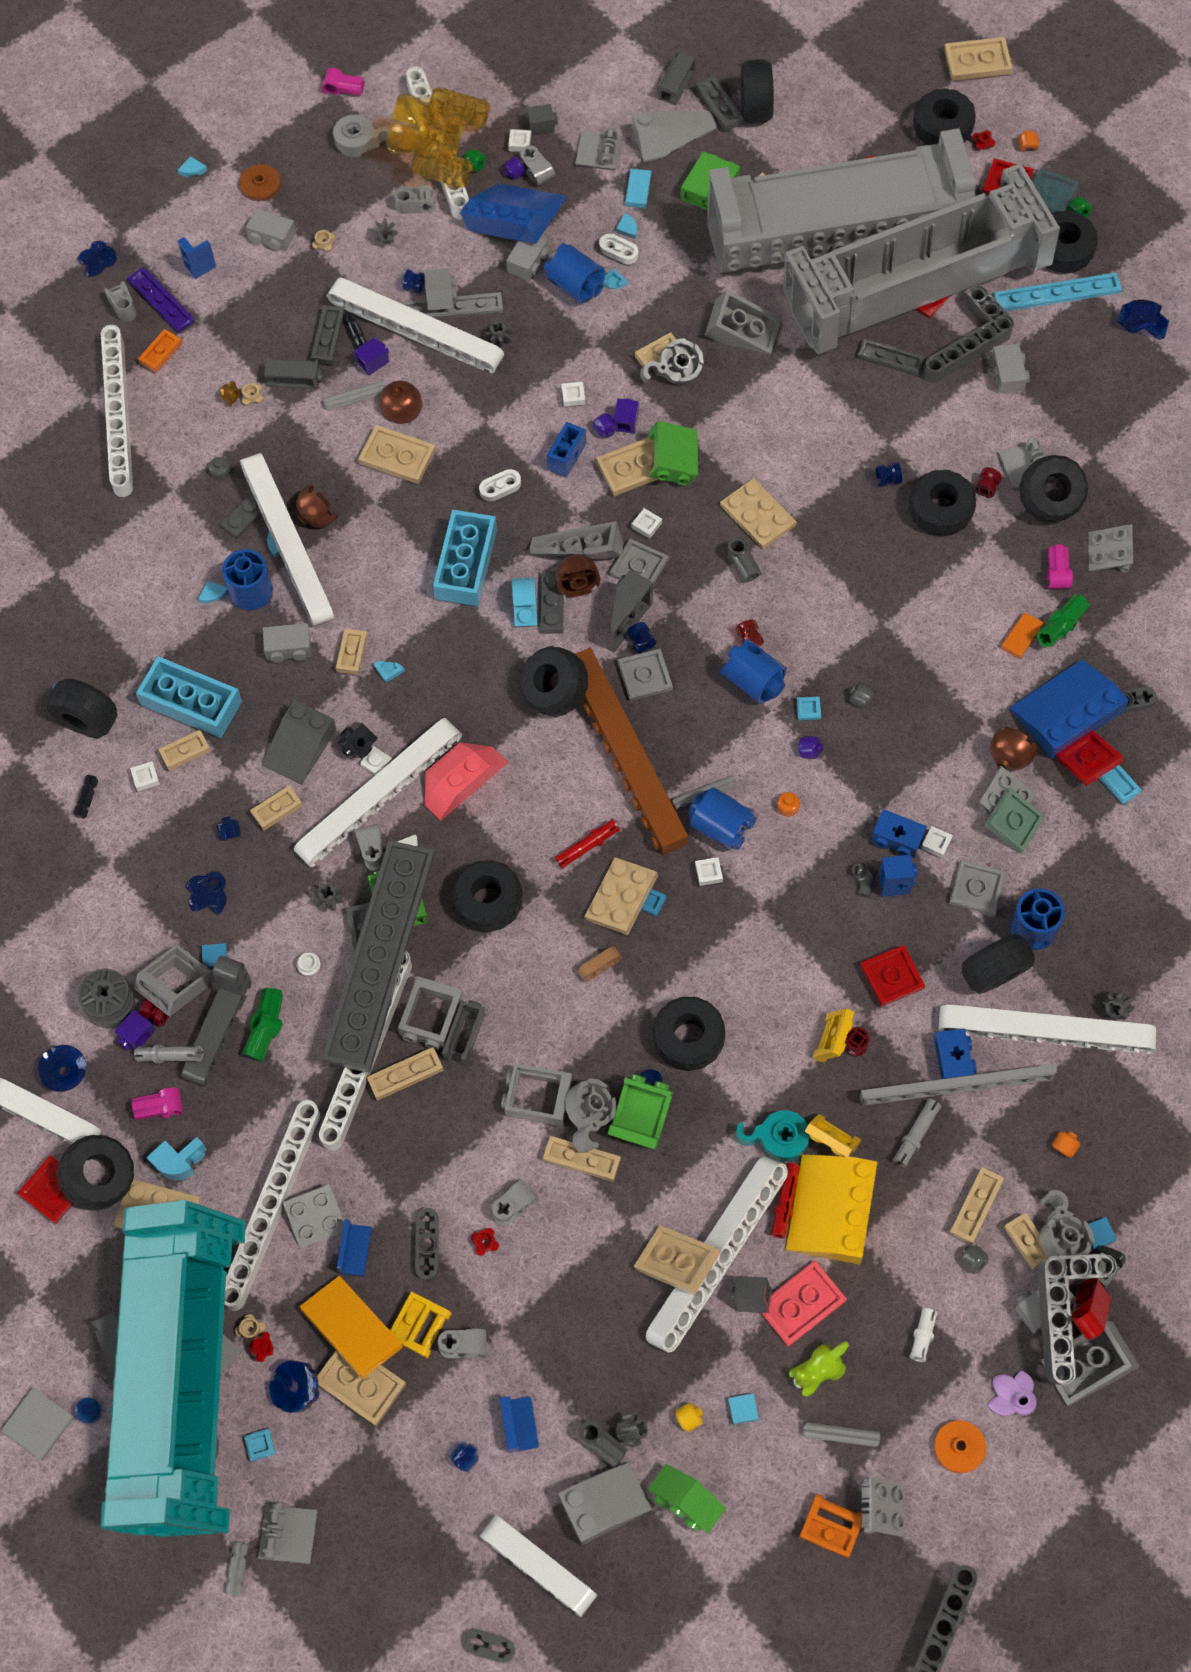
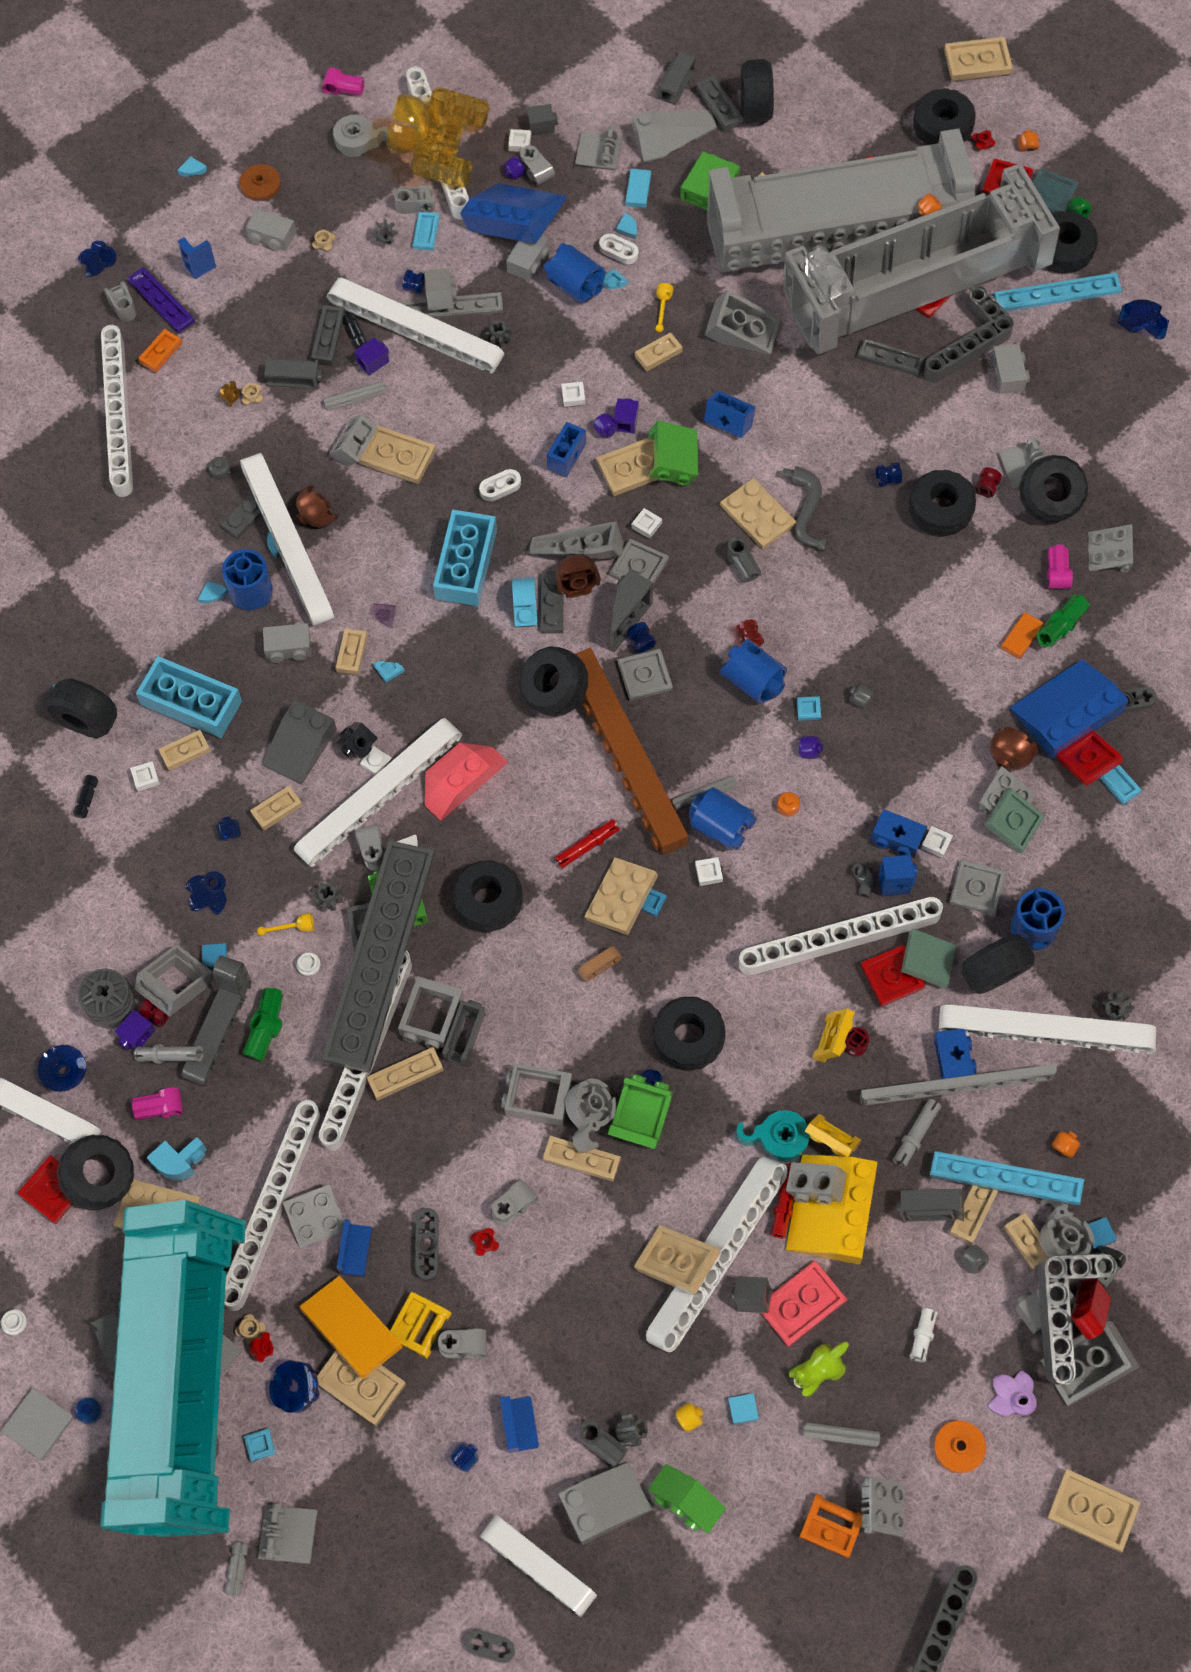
(13, 1322): none -> white plate
(304, 923): none -> yellow hinge
(353, 440): none -> light grey brick
(385, 614): none -> clear purple tile
(400, 402): copper cylinder -> none
(426, 231): none -> medium azure tile
(476, 158): green piece -> none
(664, 293): none -> yellow hinge
(667, 364): light grey piece -> none
(729, 414): none -> blue brick
(814, 492): none -> dark grey animal
(817, 1177): none -> light grey brick
(825, 273): none -> clear brick
(848, 928): none -> white beam
(928, 958): none -> sand green tile
(929, 204): none -> orange piece
(931, 1205): none -> dark grey window
(1007, 1178): none -> medium azure tile
(1093, 1510): none -> tan plate

